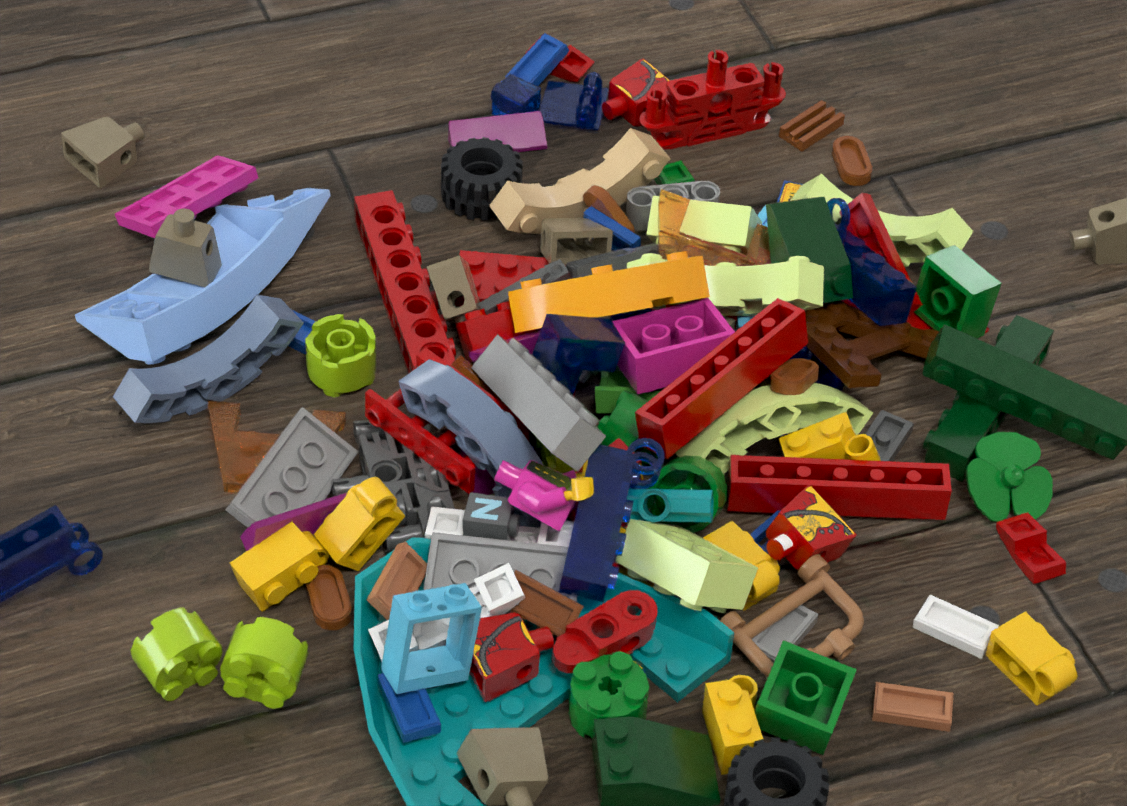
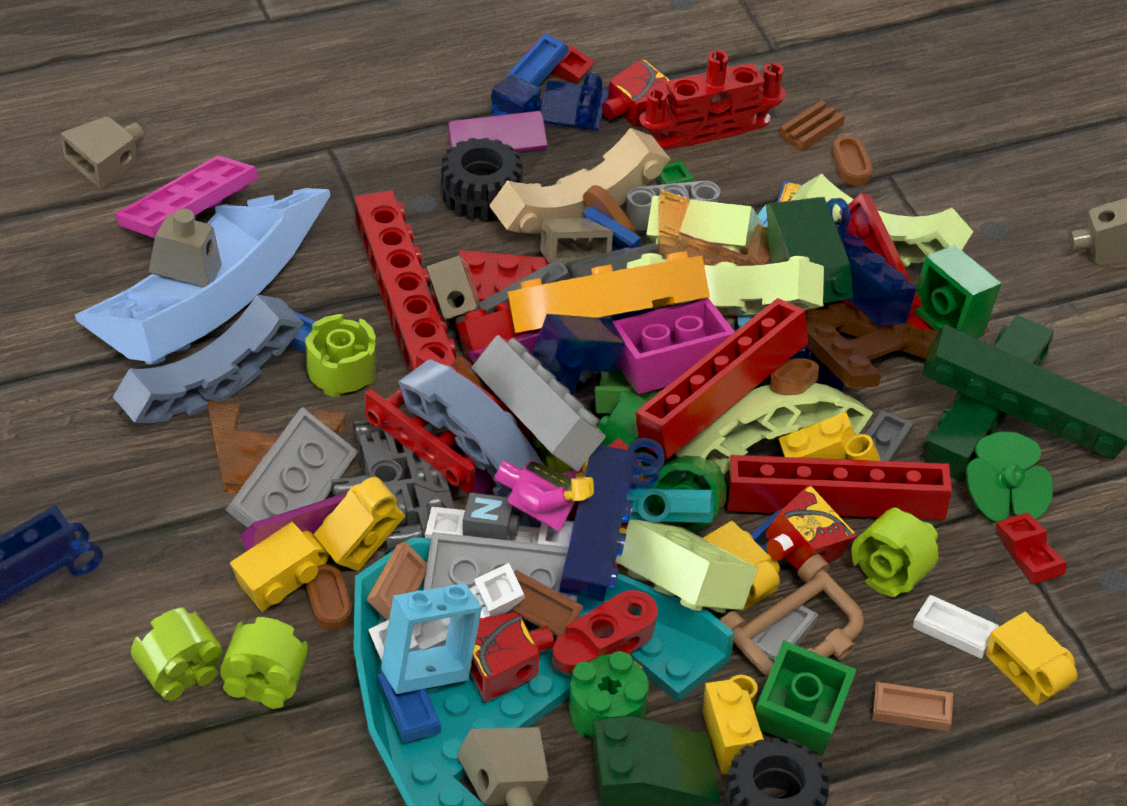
(896, 552): none -> lime brick

